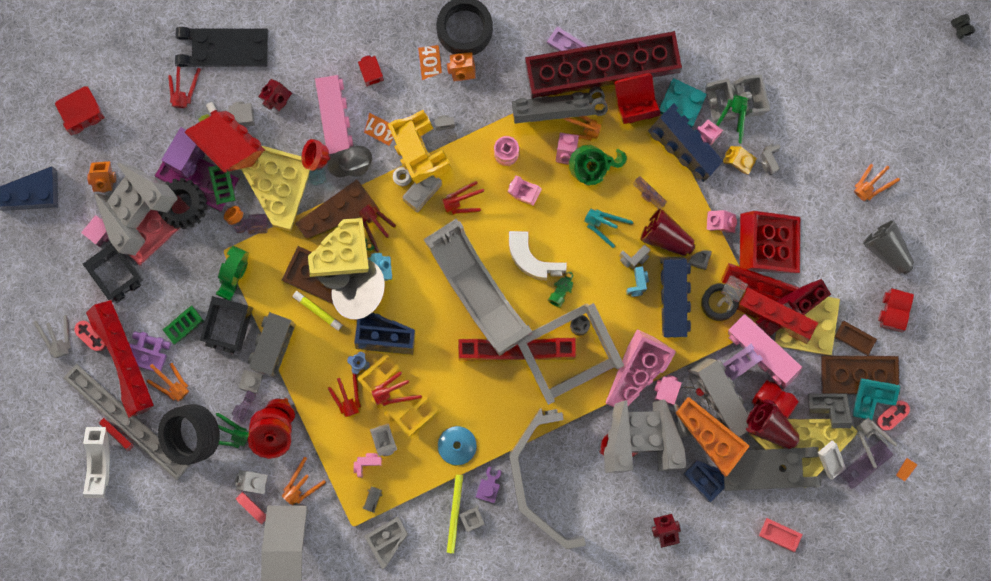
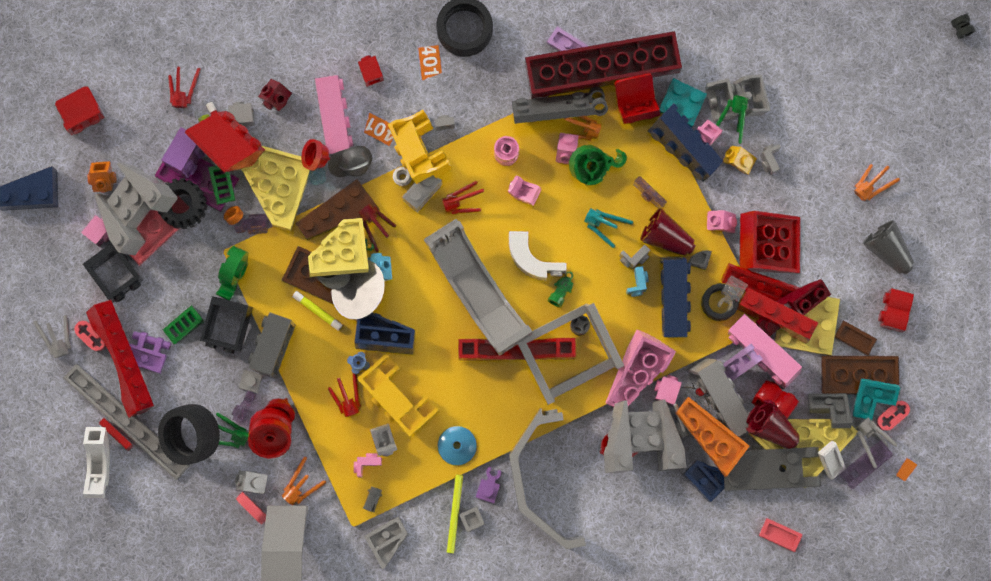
(177, 390): orange plant -> none
(232, 47): black hinge -> none
(382, 393): red plant -> none
(462, 66): orange brick -> none
(666, 530): dark red brick -> none

